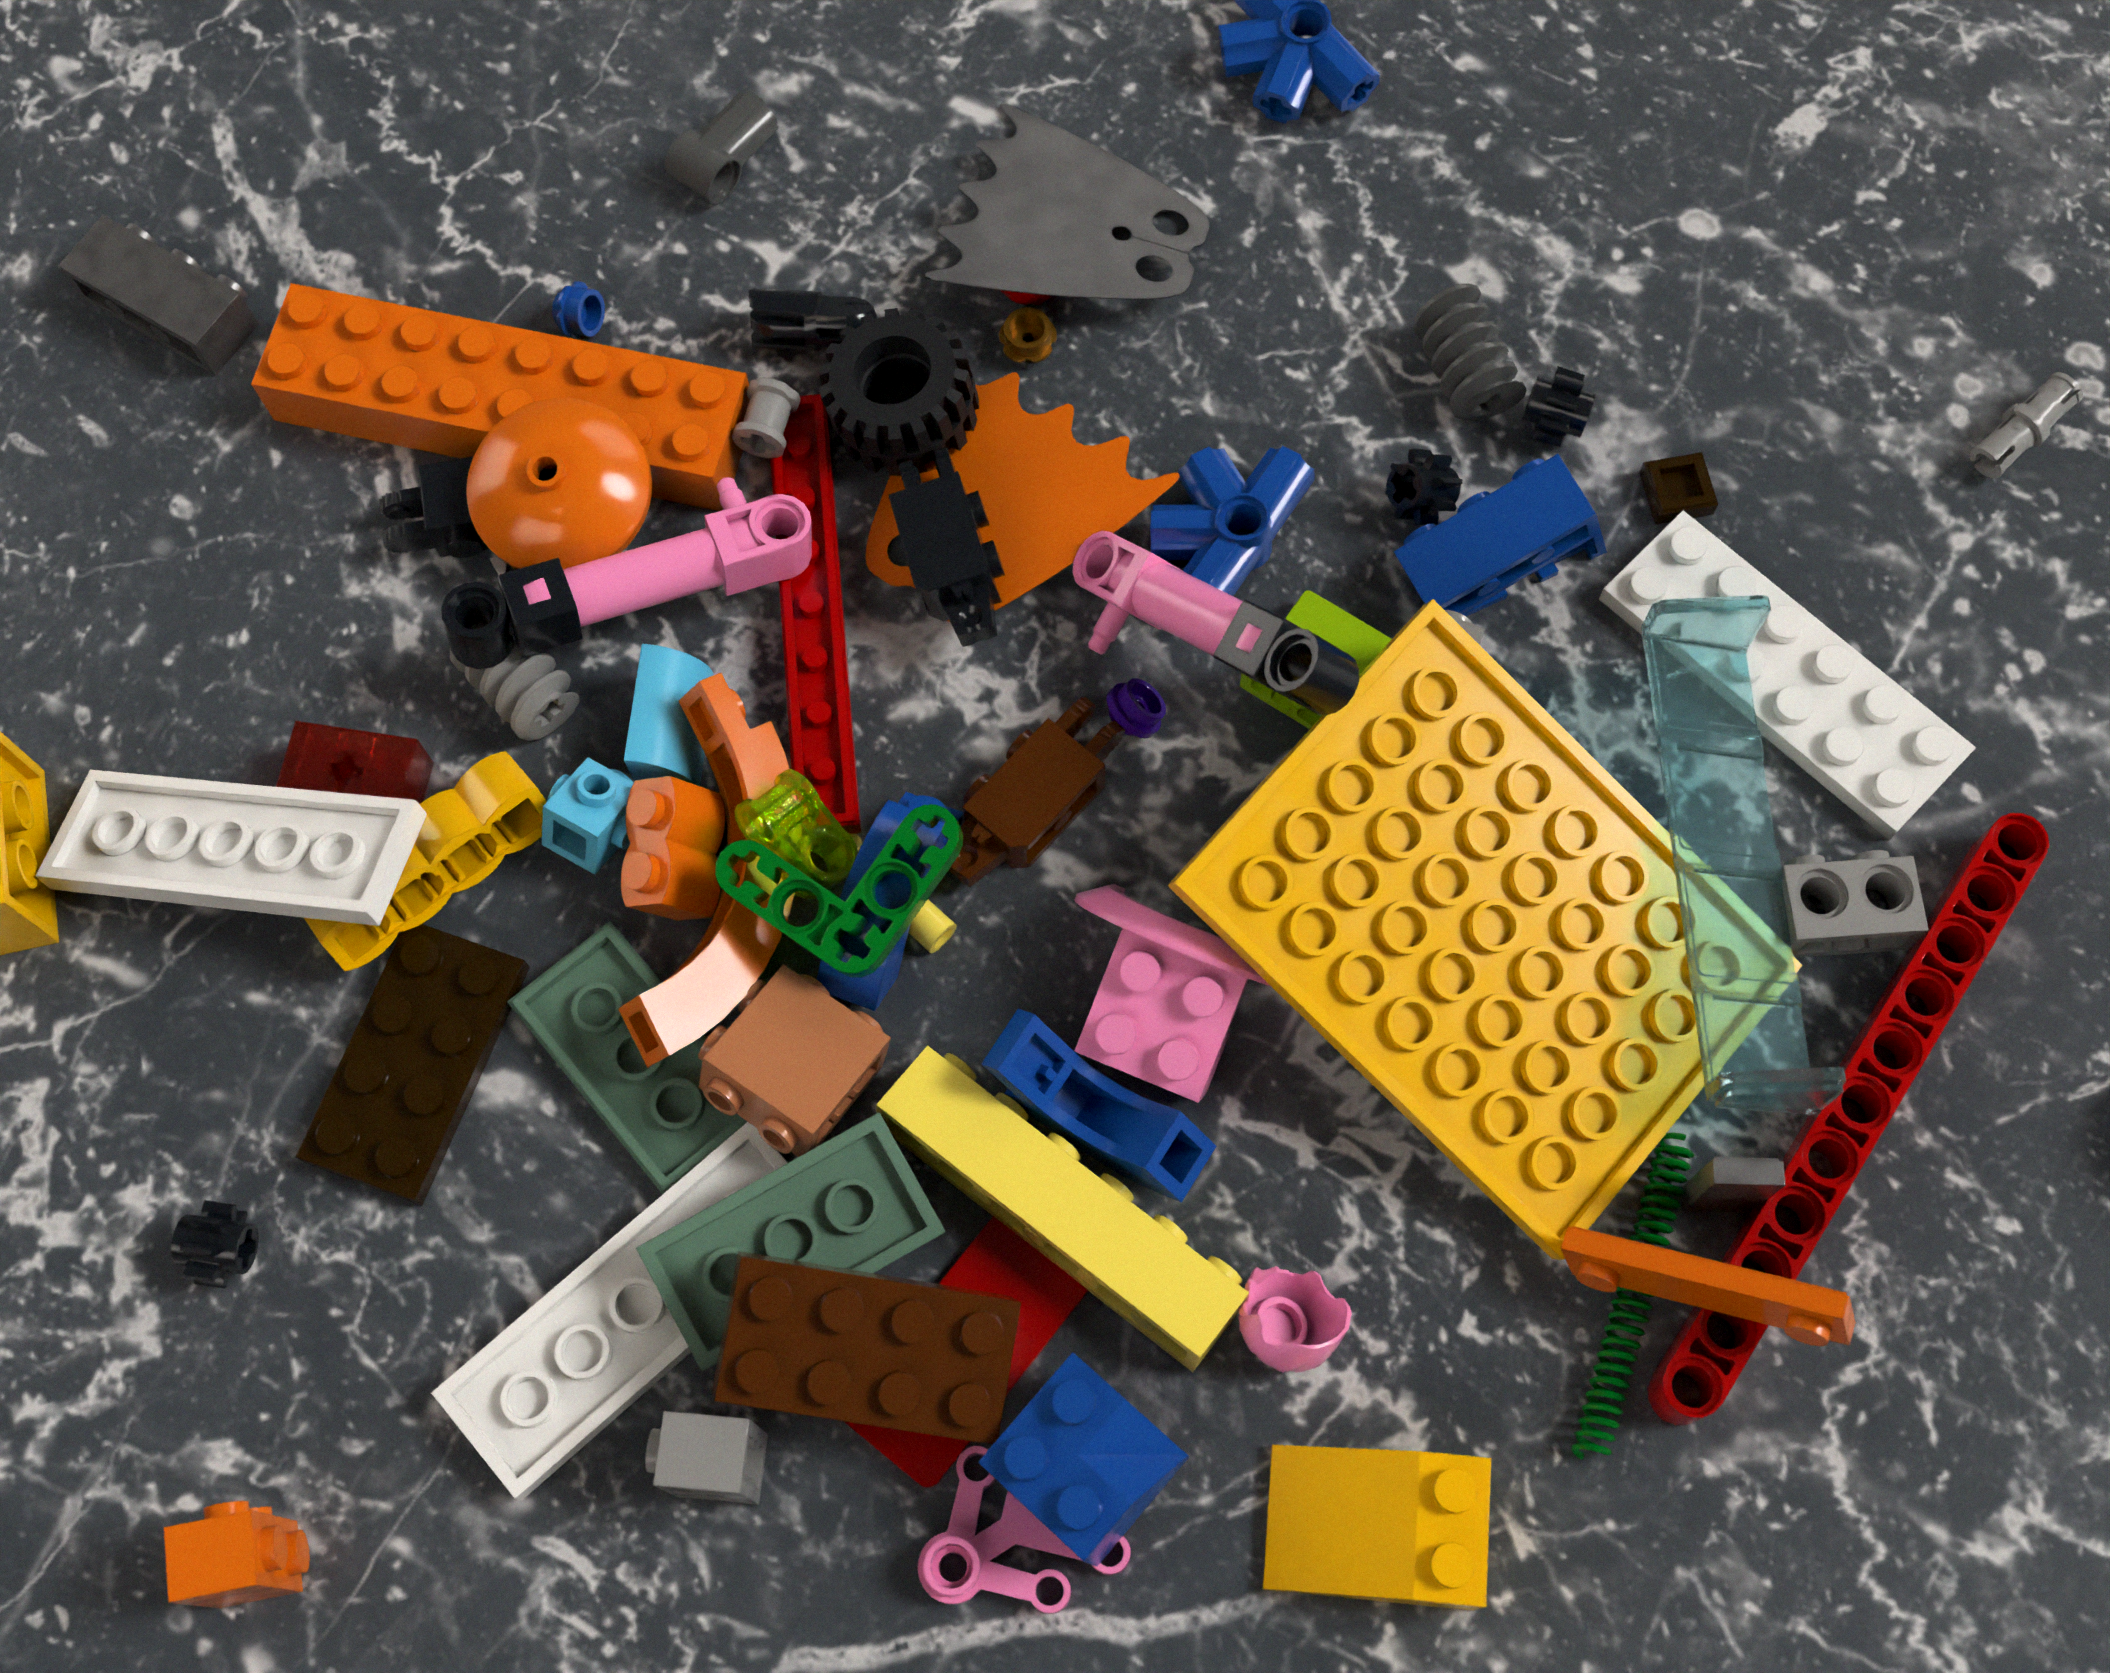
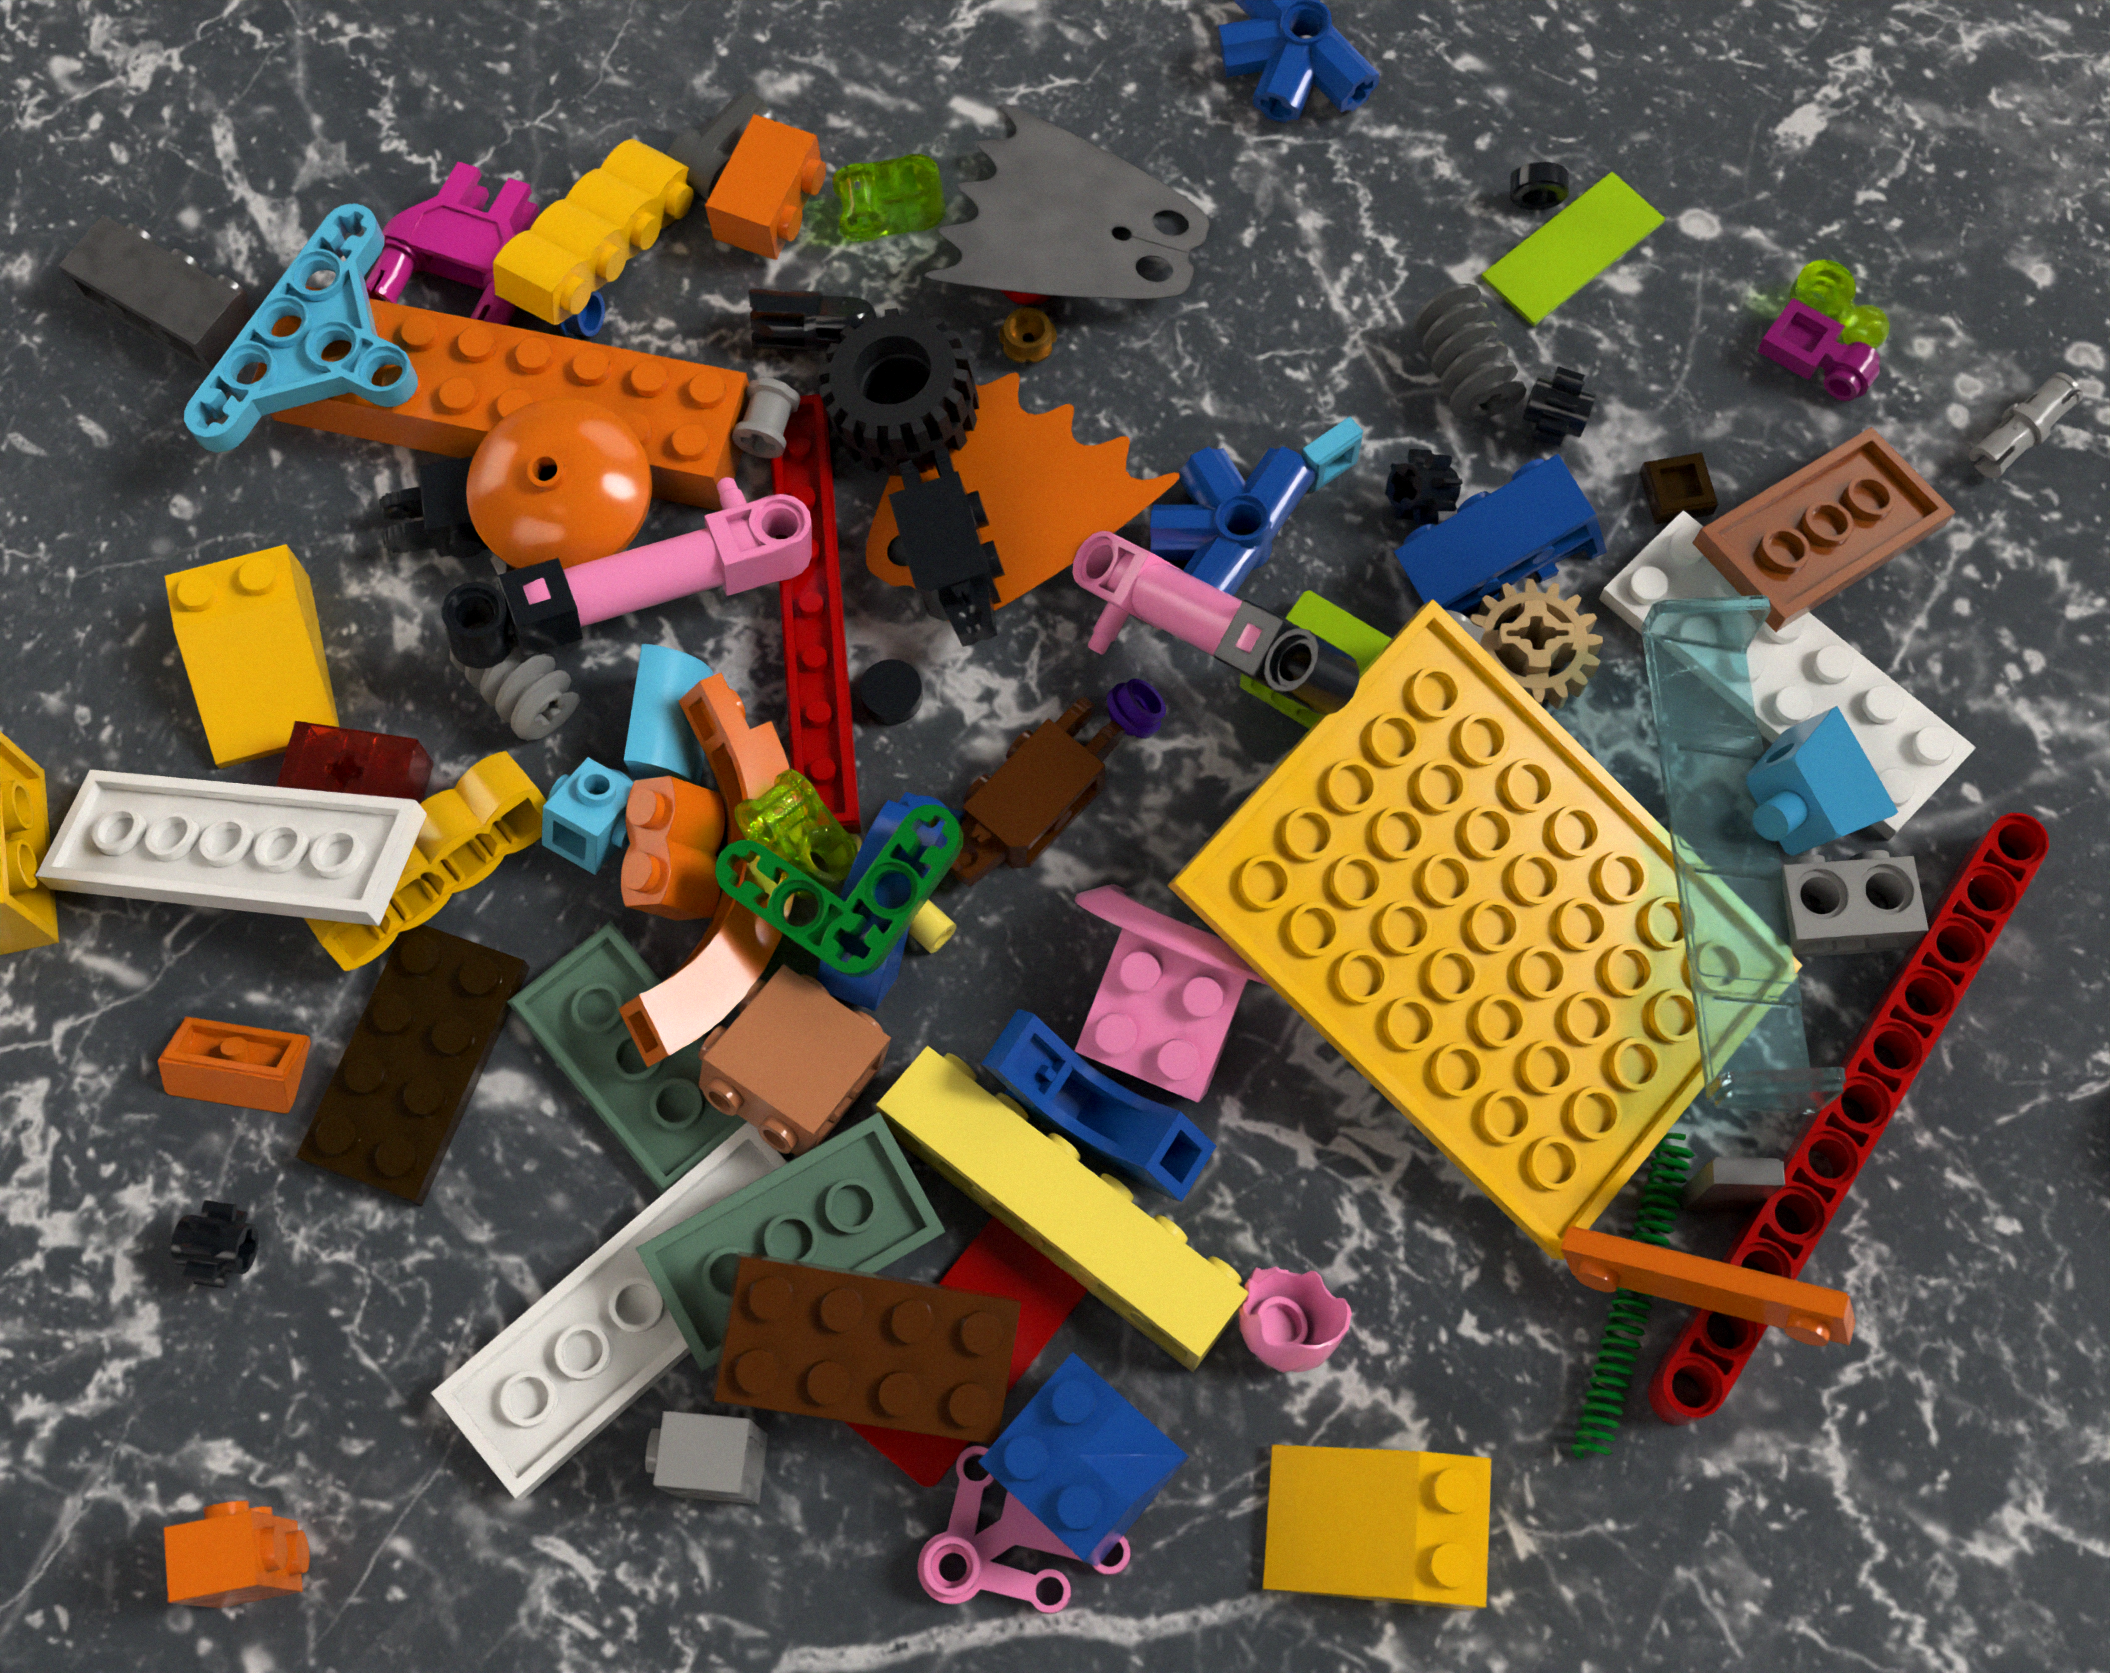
(234, 1064): none -> orange slope
(251, 652): none -> yellow slope
(294, 362): none -> medium azure beam
(454, 240): none -> dark pink connector
(592, 232): none -> yellow brick
(765, 187): none -> orange brick
(888, 197): none -> clear neon green piece
(891, 691): none -> black tile
(1333, 452): none -> medium azure tile
(1539, 185): none -> black tile
(1540, 640): none -> tan gear
(1572, 248): none -> lime piece
(1808, 339): none -> magenta plate
(1816, 785): none -> dark azure torso
(1824, 527): none -> dark orange plate
(1838, 288): none -> clear neon green plate

